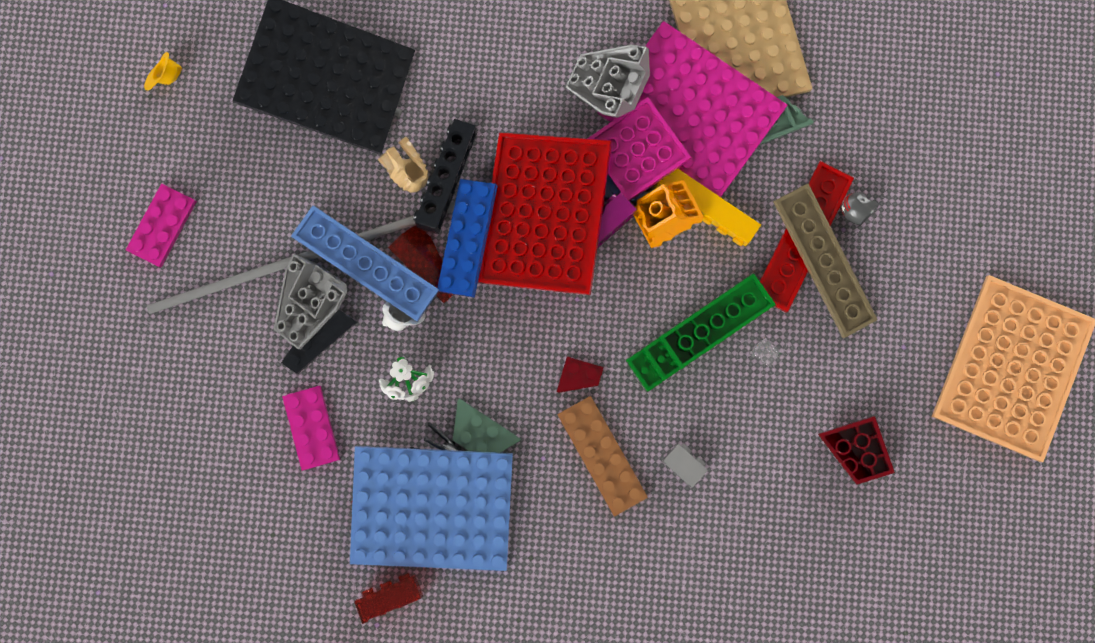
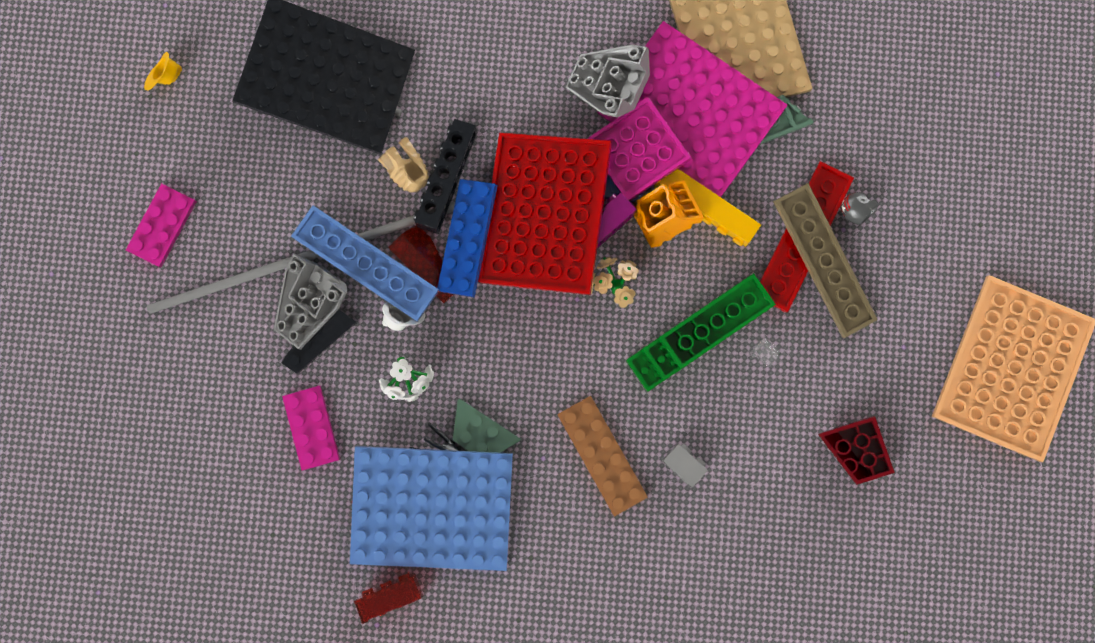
(579, 375): dark red wing -> none
(607, 281): none -> tan plant

